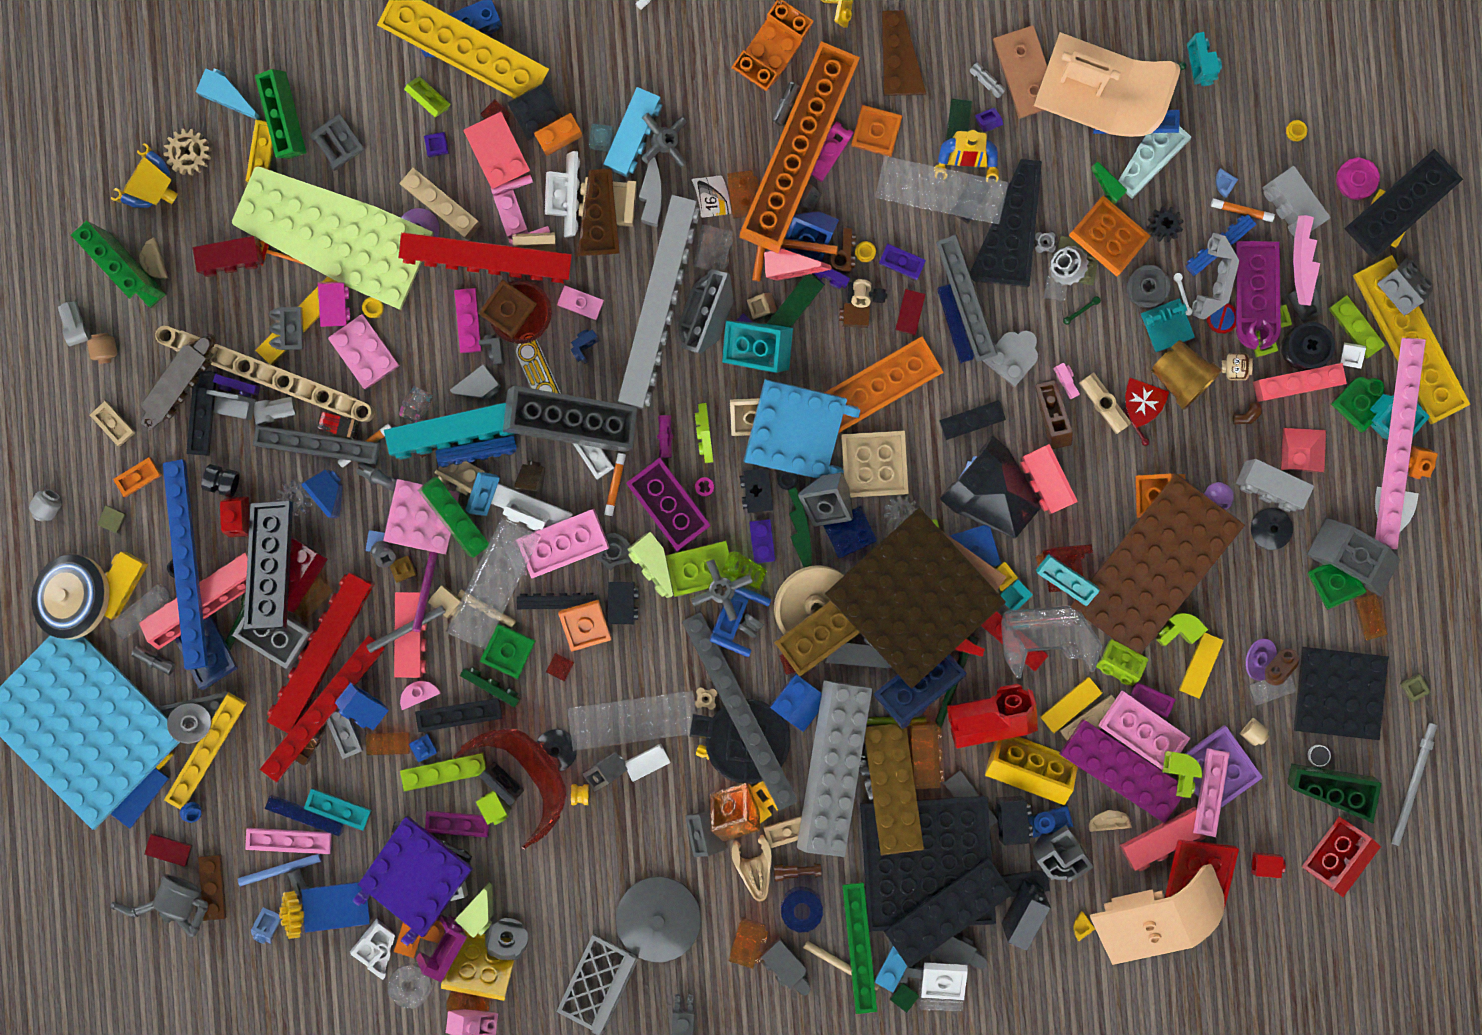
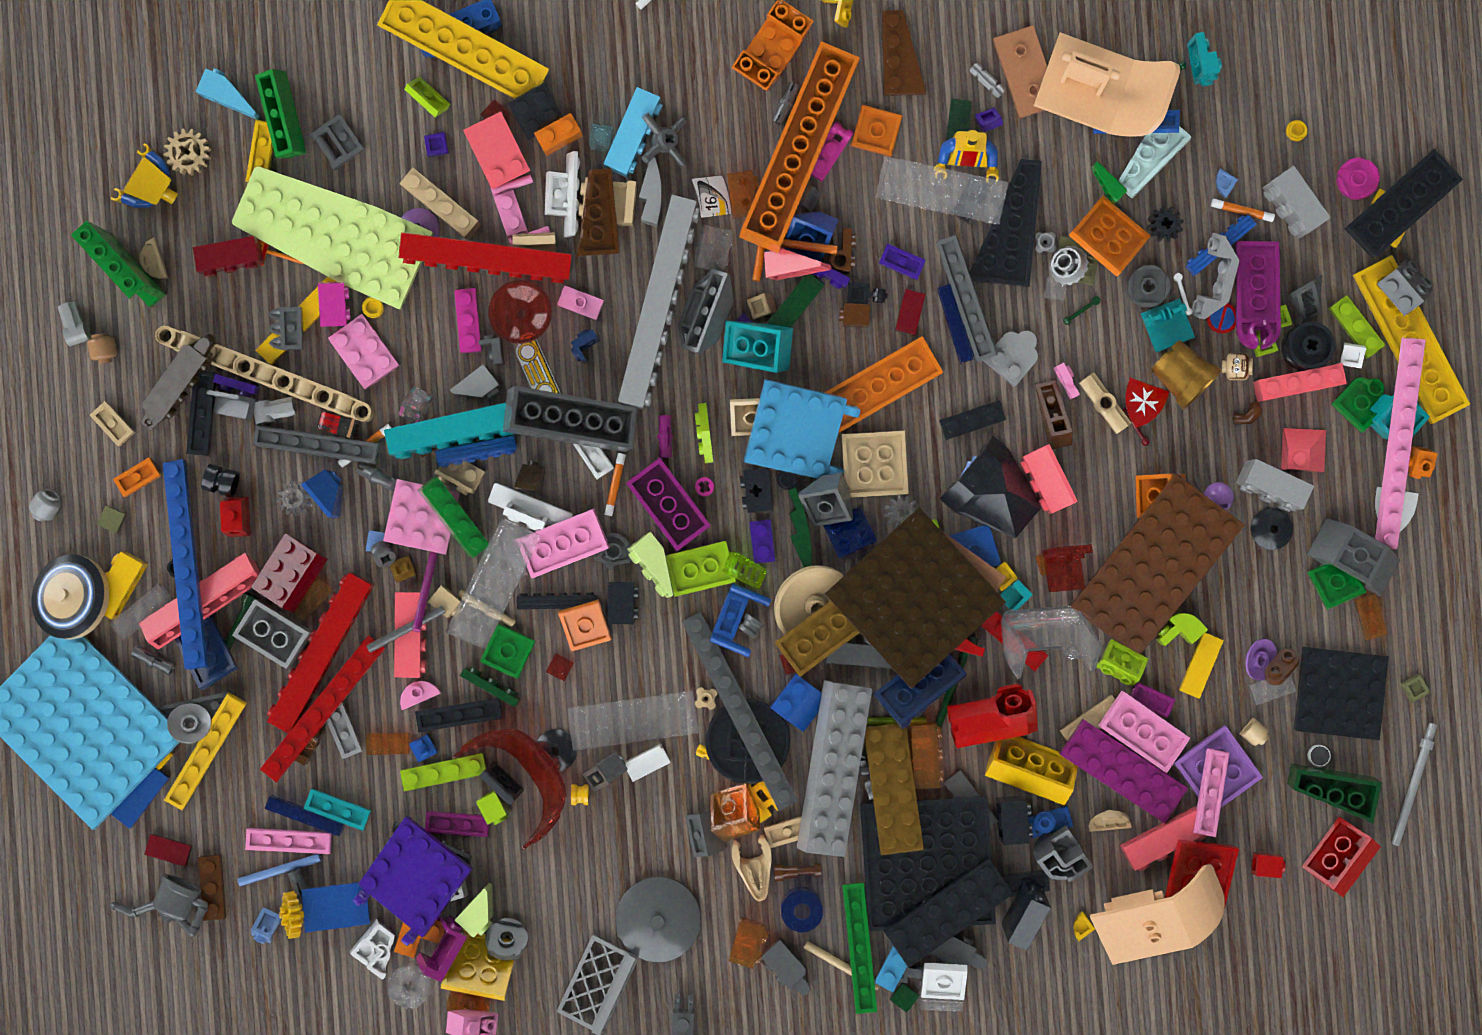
(190, 812): blue plate -> none
(268, 565): plate -> none
(361, 706): blue brick -> none
(482, 493): dark azure plate -> none
(507, 308): reddish brown tile -> none
(701, 726): black plate -> none
(712, 593): dark grey bar -> none
(861, 293): tan bush -> none
(865, 251): yellow plate -> none
(1067, 580): plate -> none
(1071, 705): yellow tile -> none
(1186, 768): lime brick -> none
(1304, 269): bright pink slope -> none

